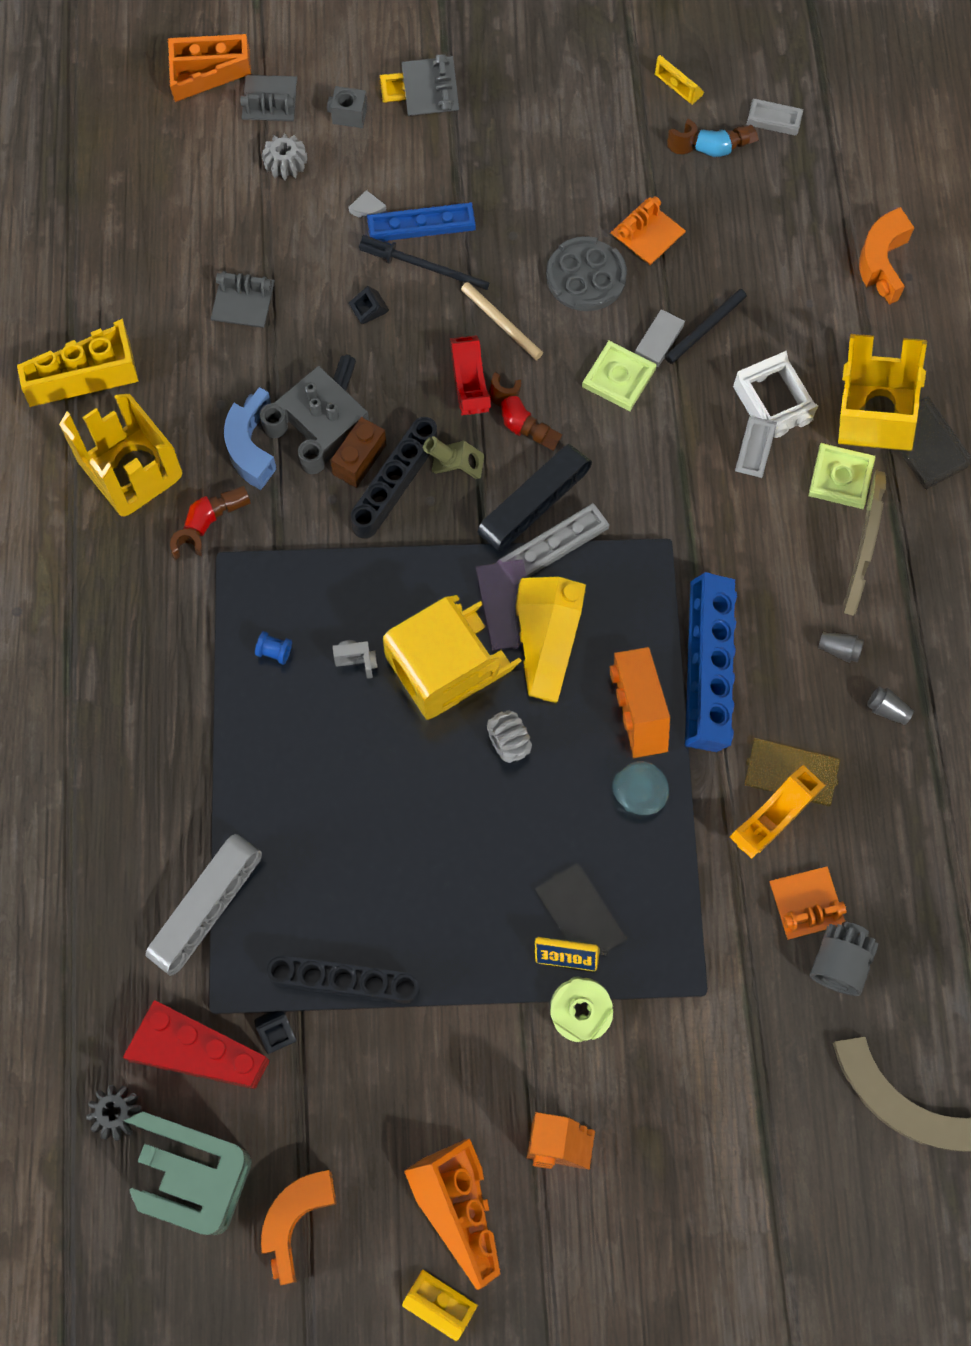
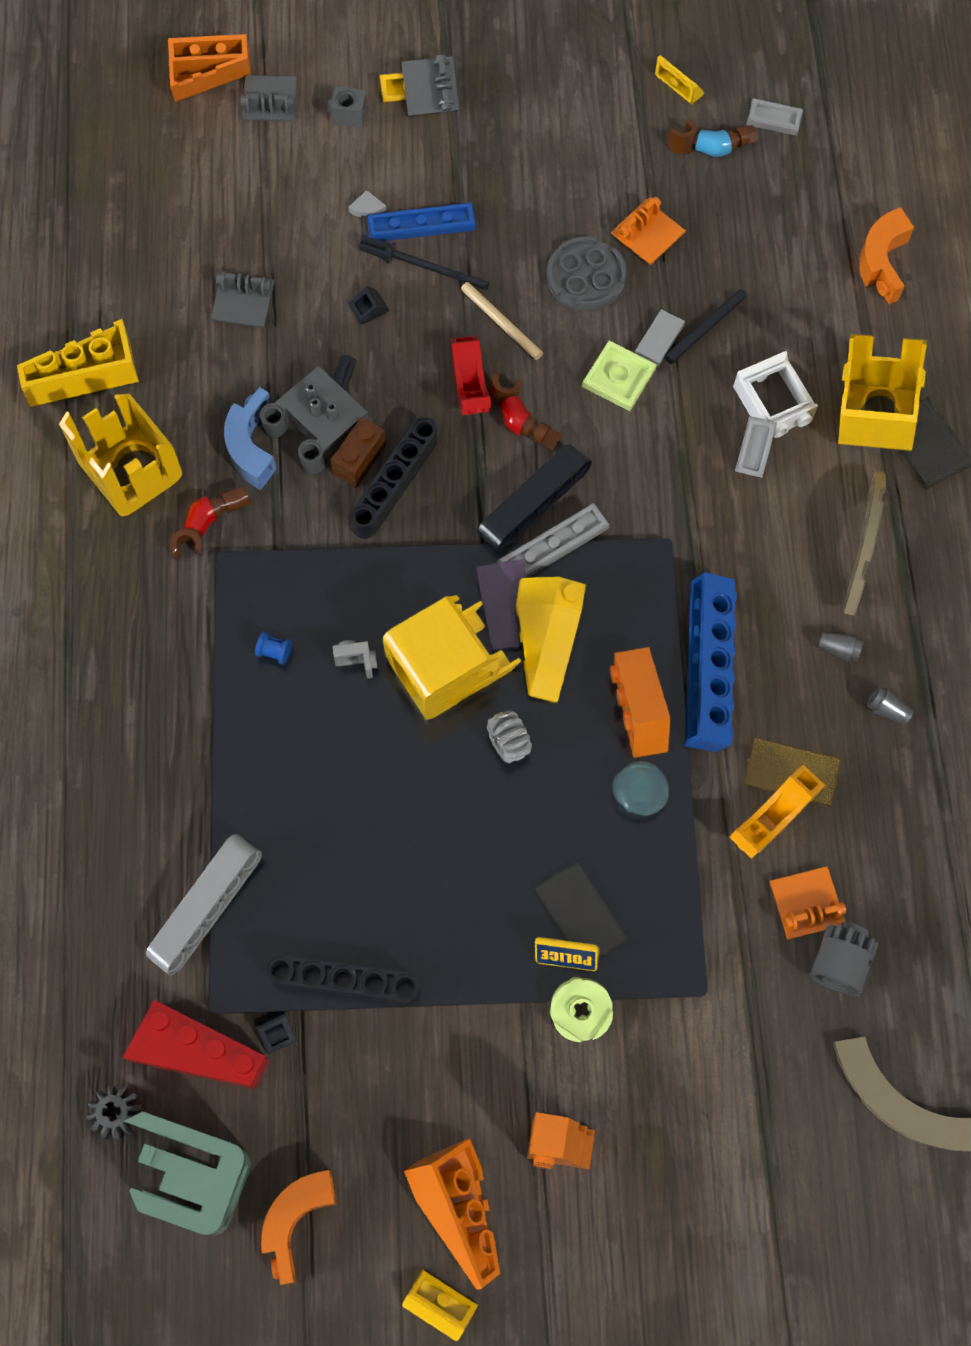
(284, 156): light grey gear -> none
(453, 457): olive bracket -> none
(841, 476): yellowish green tile -> none

